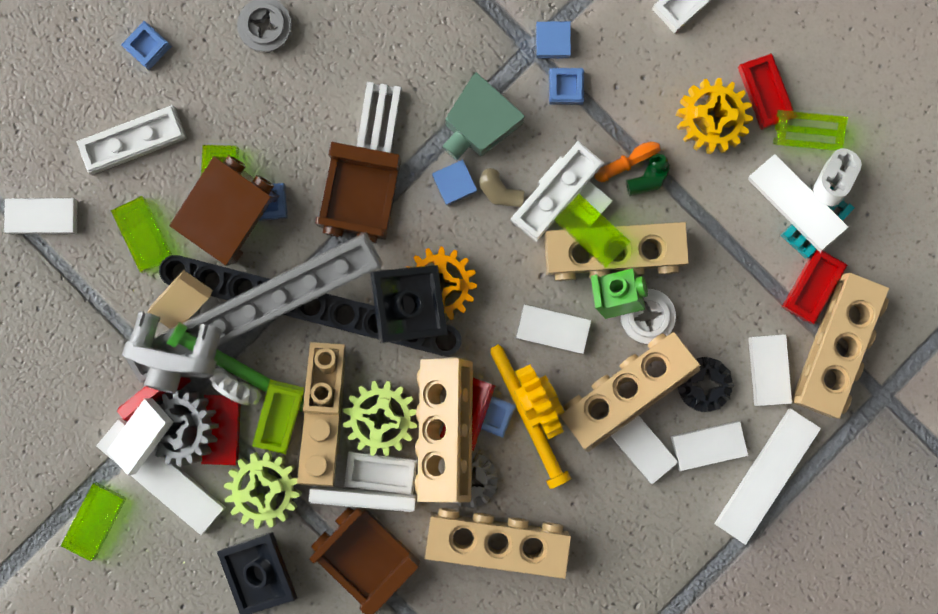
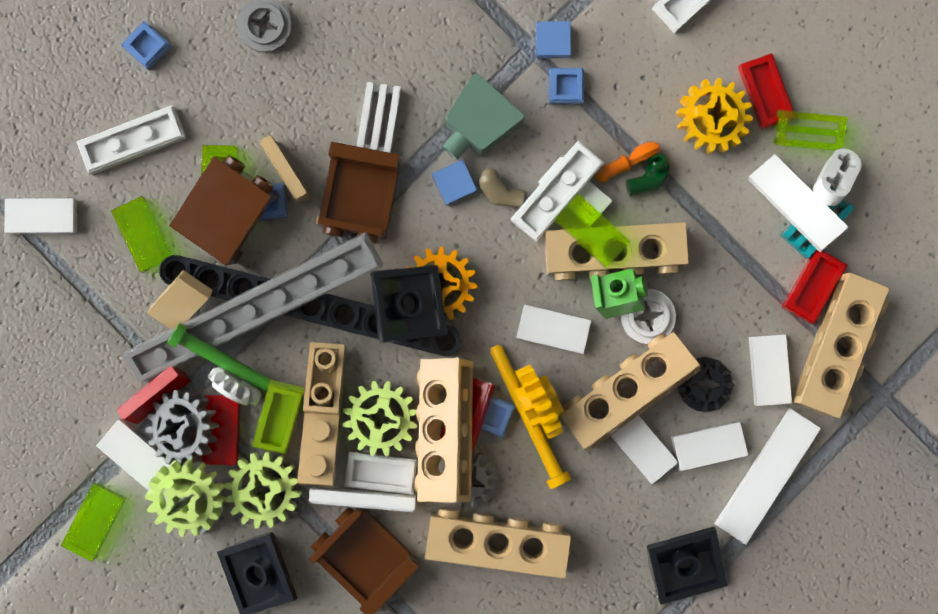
(140, 436): white tile -> none
(168, 368): light grey connector -> none
(182, 482): none -> yellowish green gear
(285, 169): none -> tan tile
(686, 565): none -> black slope

